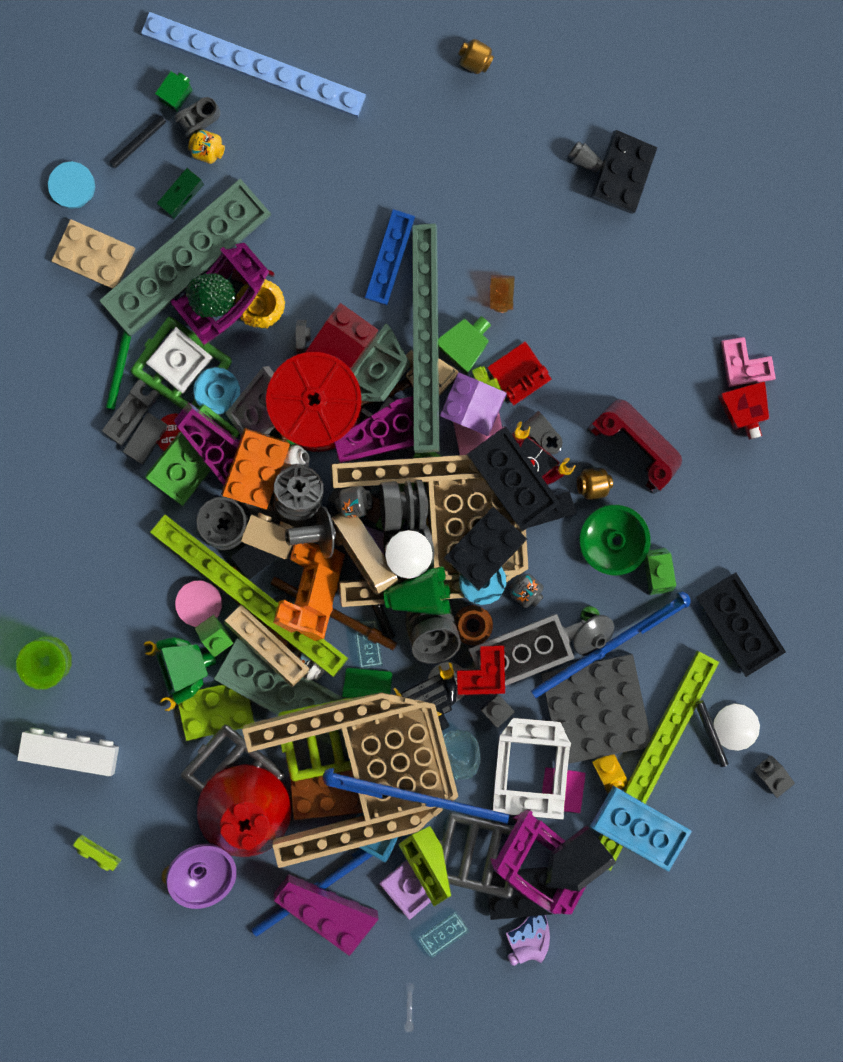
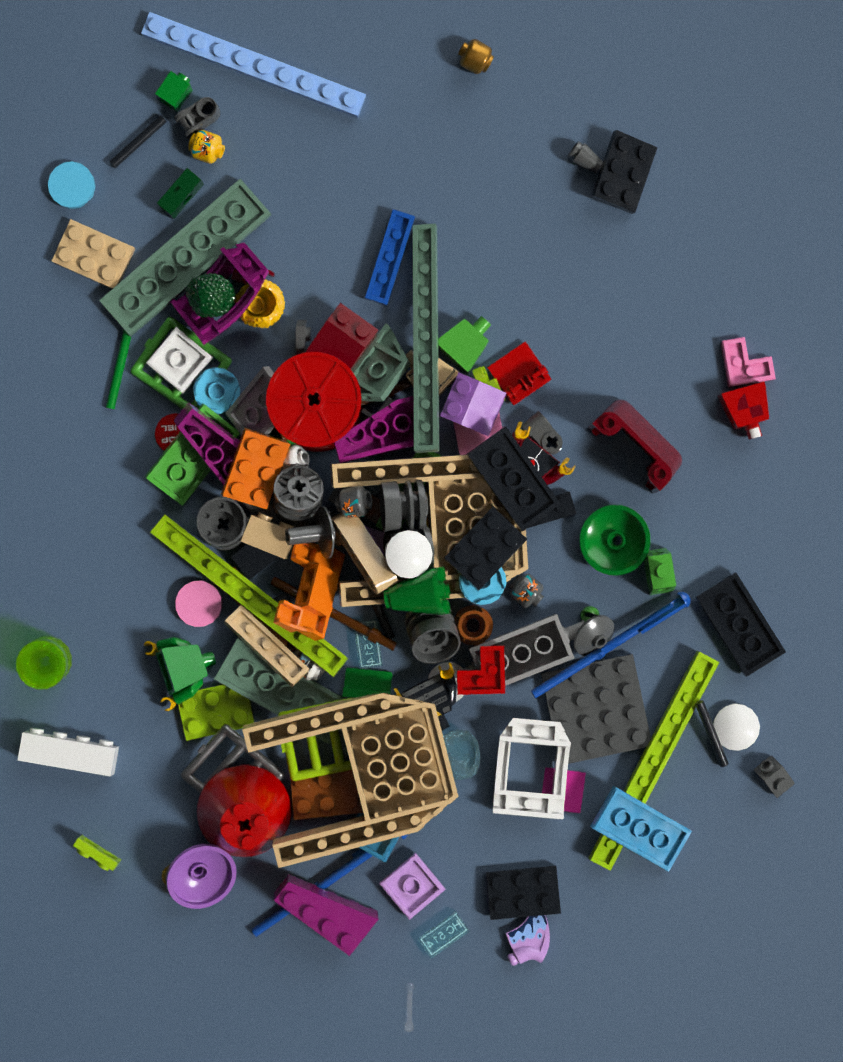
(130, 413): dark grey plate -> none
(145, 438): dark grey tile -> none
(213, 635): bright green brick -> none
(376, 790): blue bar -> none
(428, 863): lime slope -> none
(476, 823): flat silver bar -> none
(497, 710): dark grey brick -> none
(501, 293): clear orange bracket -> none
(513, 854): magenta wedge -> none
(578, 861): black tile -> none
(594, 483): pearl gold head -> none
(610, 772): yellow bracket -> none

